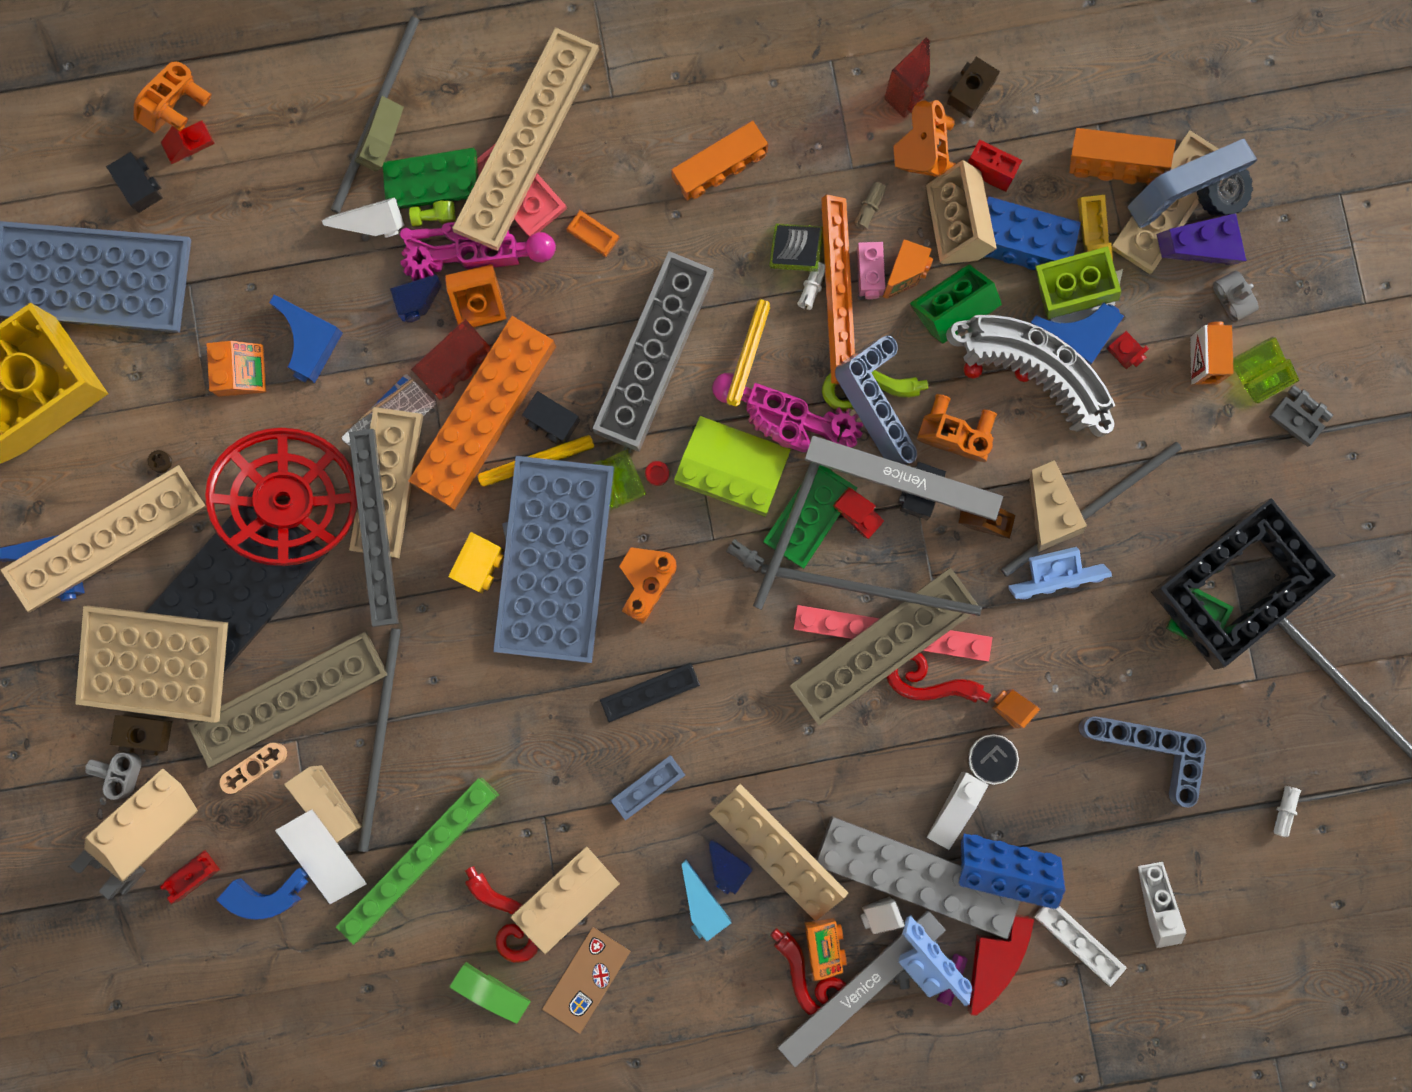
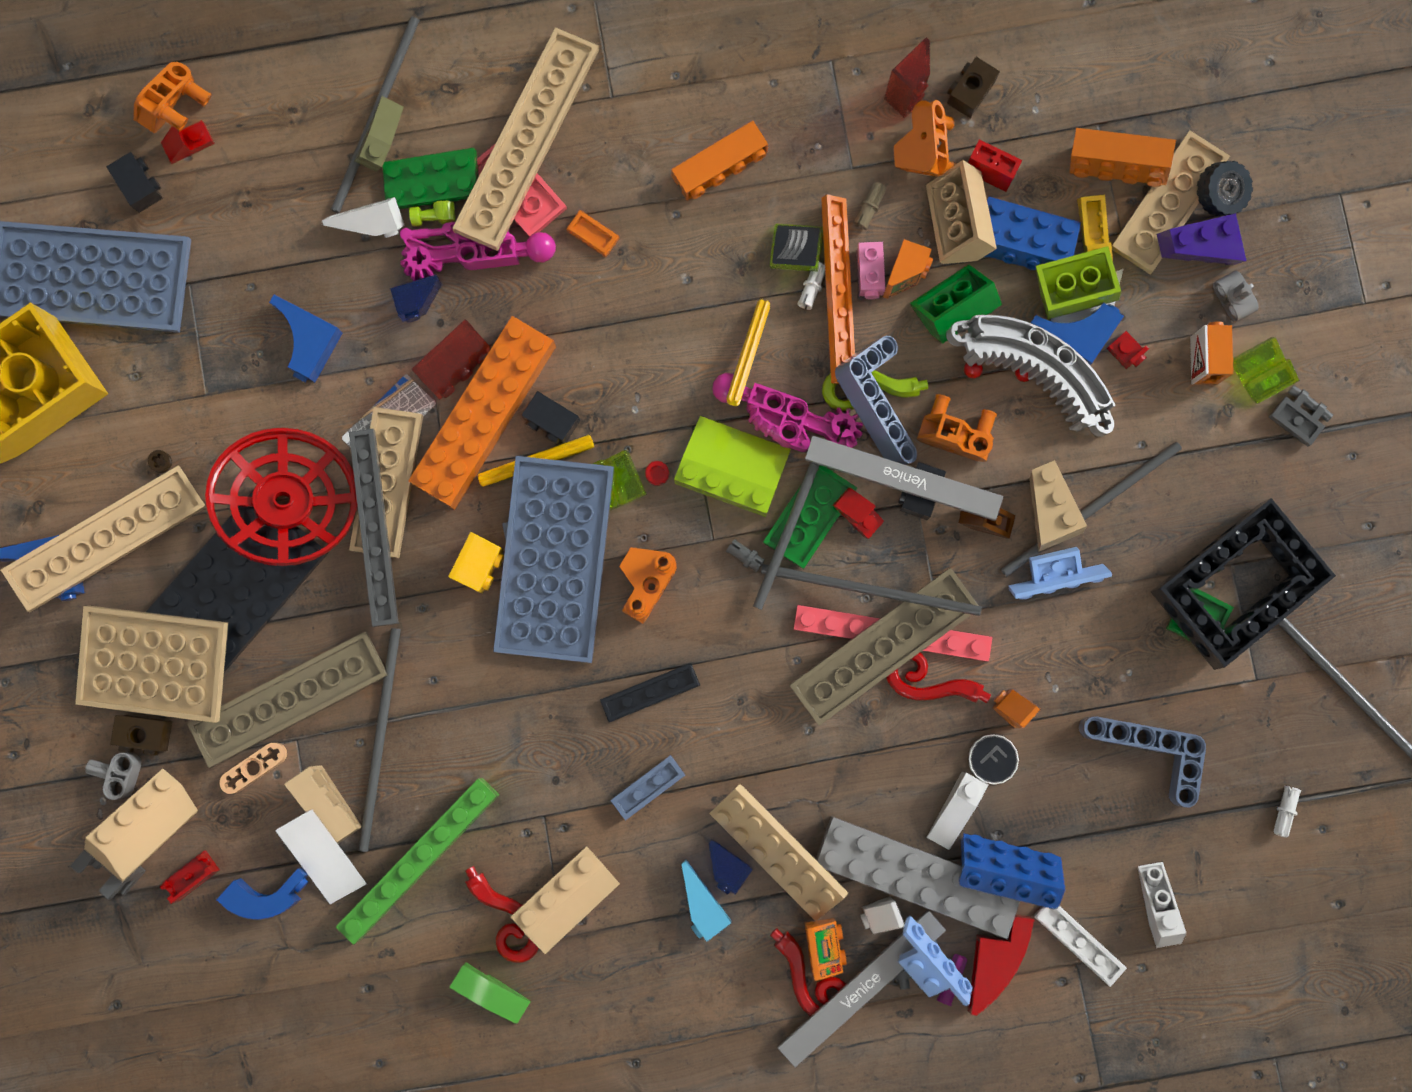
(235, 368): orange slope -> none
(476, 296): orange slope -> none
(586, 980): medium nougat sticker -> none
(653, 351): light grey brick -> none
(1188, 179): sand blue beam -> none

